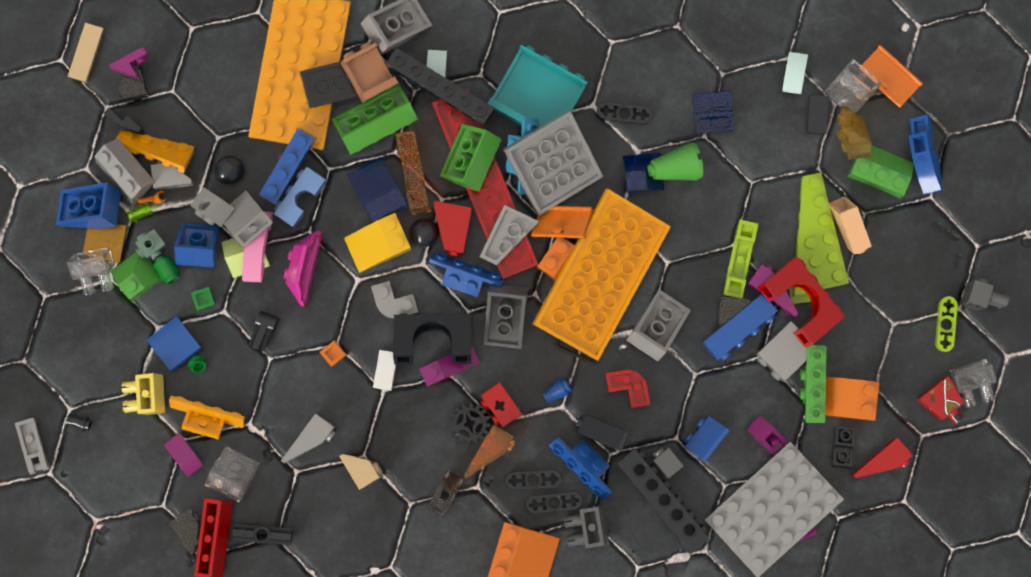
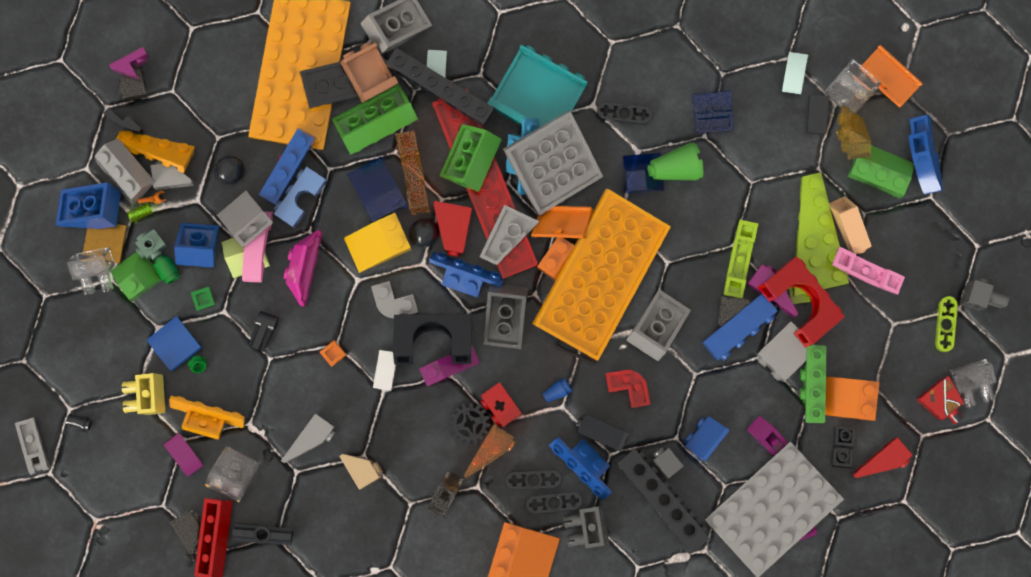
(86, 52): tan tile -> none
(211, 207): light grey brick -> none
(867, 271): none -> bright pink slope

